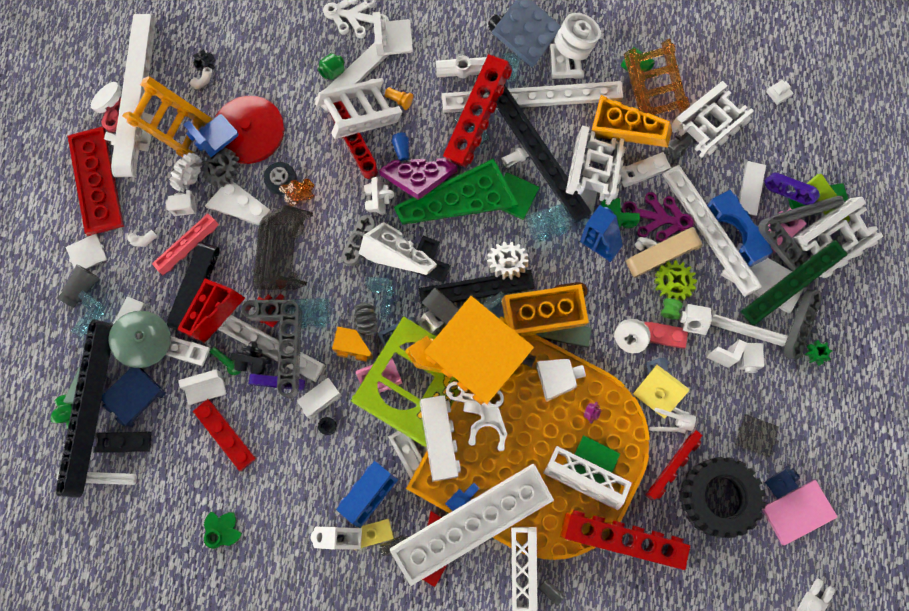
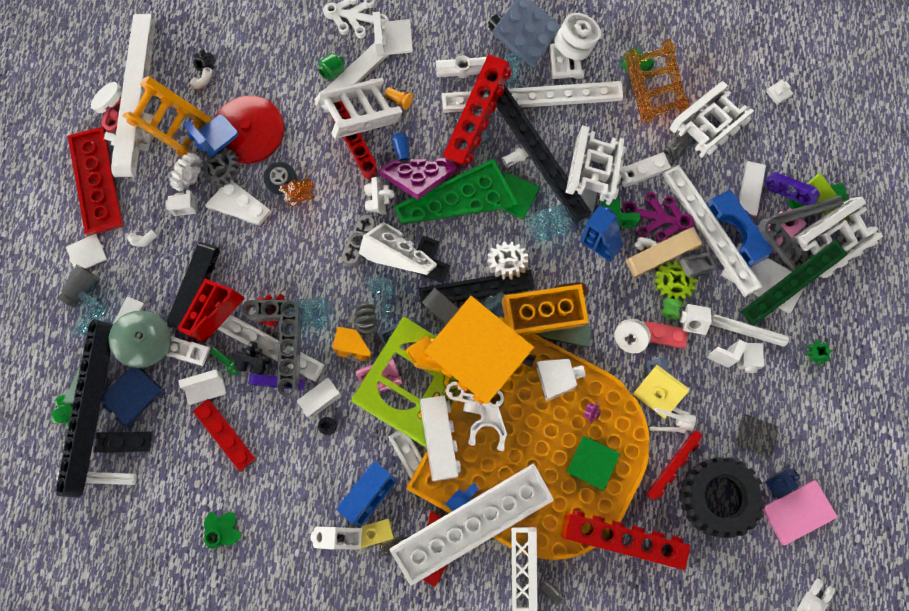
(185, 244): coral plate -> none
(276, 249): clear smoke windscreen -> none
(430, 323): white tile -> none
(587, 485): white fence -> none
(630, 124): light orange wedge -> none
(697, 264): none -> flat silver tile
(802, 323): dark grey beam -> none

